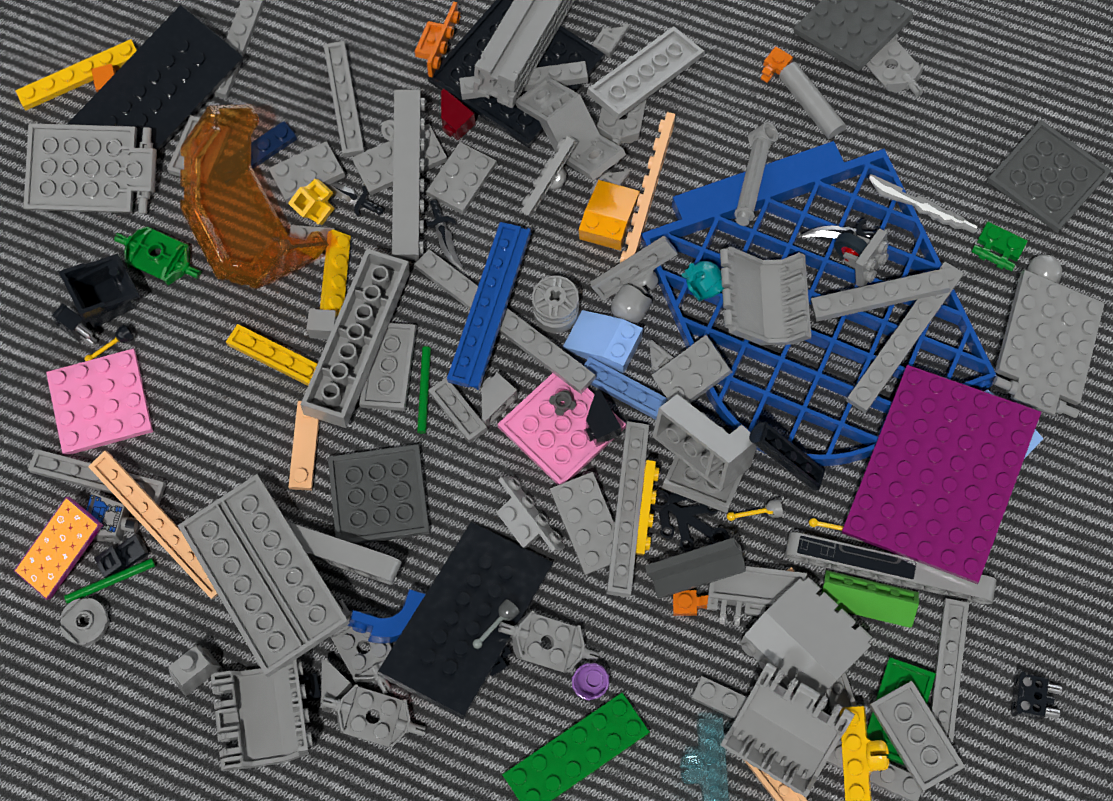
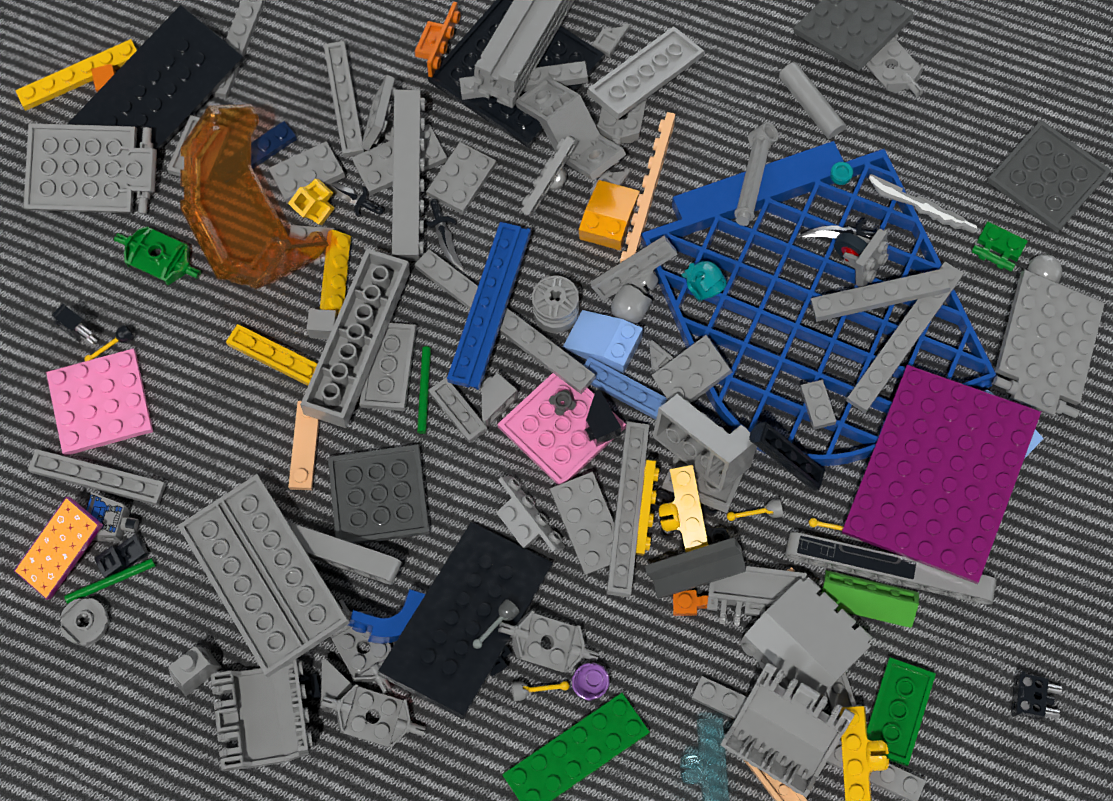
(100, 289): black piece -> none
(151, 517): light nougat plate -> none
(379, 109): none -> light grey plate
(455, 116): dark red slope -> none
(521, 690): none -> hinge
(685, 509): none -> yellow plate
(765, 298): light grey hinge -> none
(775, 63): orange plate -> none
(818, 404): none -> light grey plate
(841, 173): none -> teal tile
(916, 736): light grey plate -> none
(949, 664): light grey plate -> none

